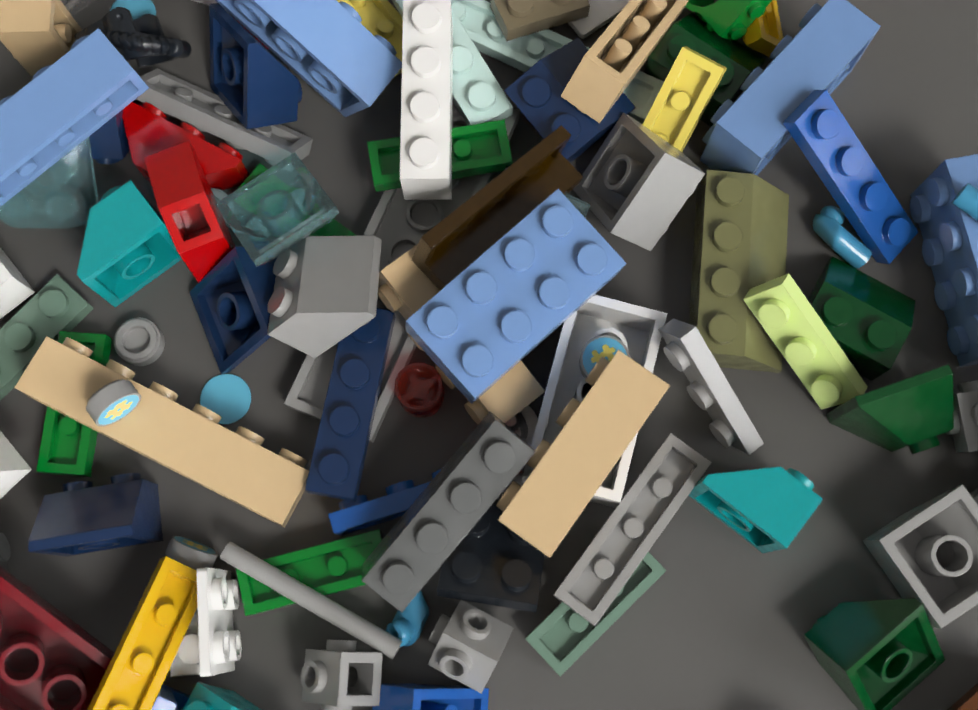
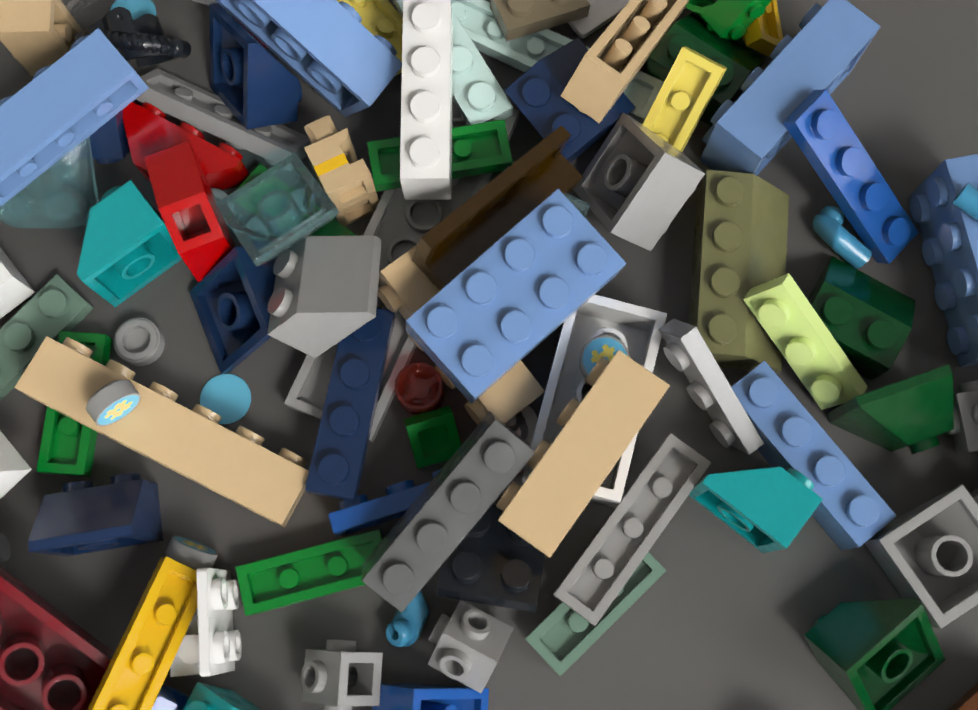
(311, 600): light grey bar -> none
(340, 172): none -> tan hips
(432, 436): none -> green plate
(794, 440): none -> medium blue brick

